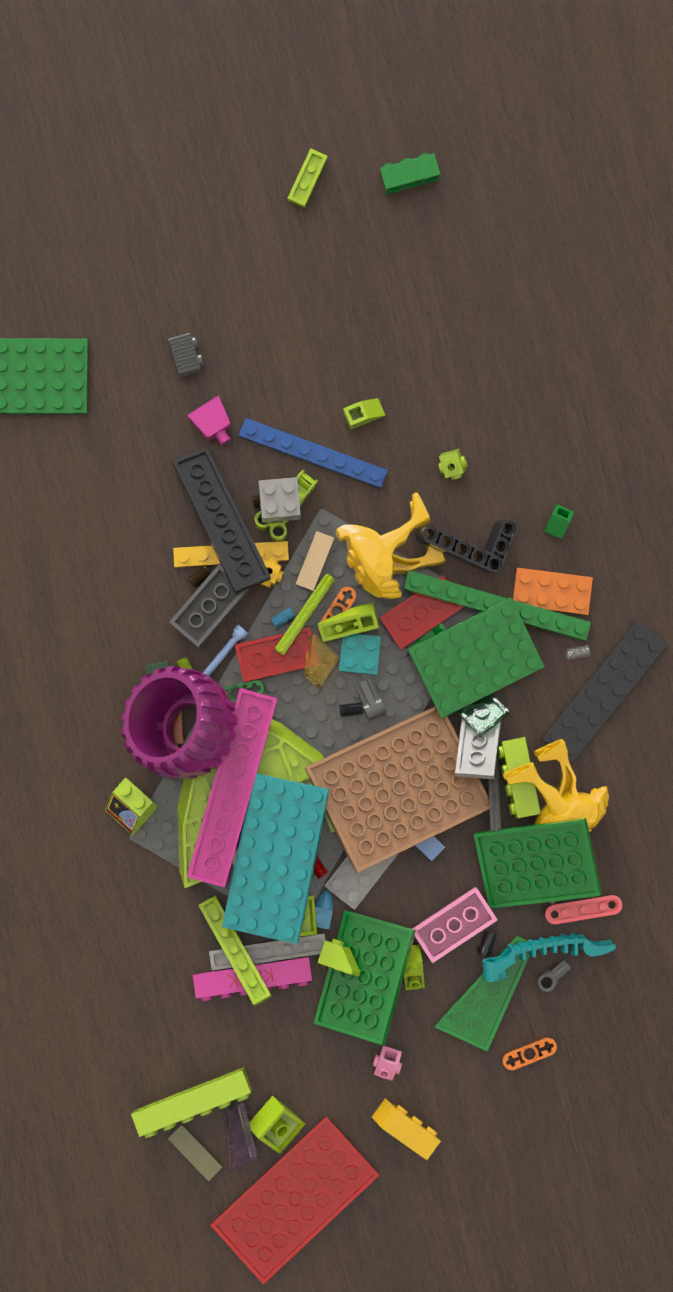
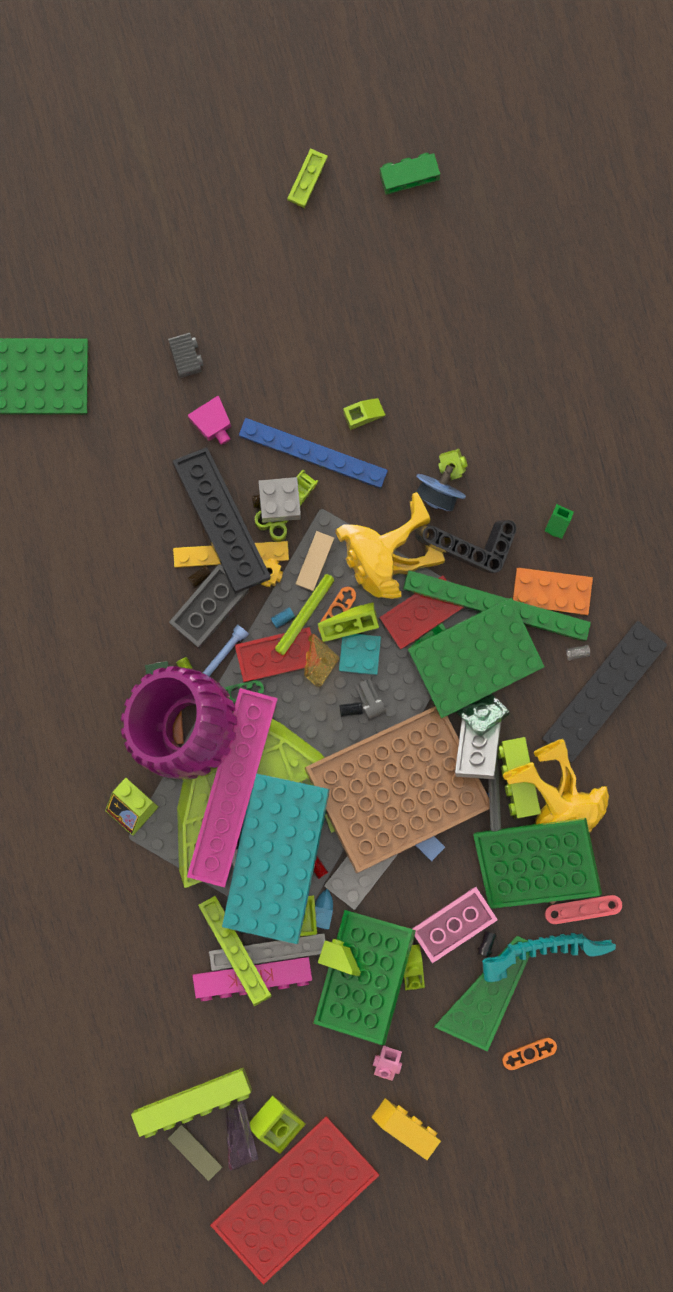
(437, 492): none -> piece
(555, 974): dark grey axle -> none

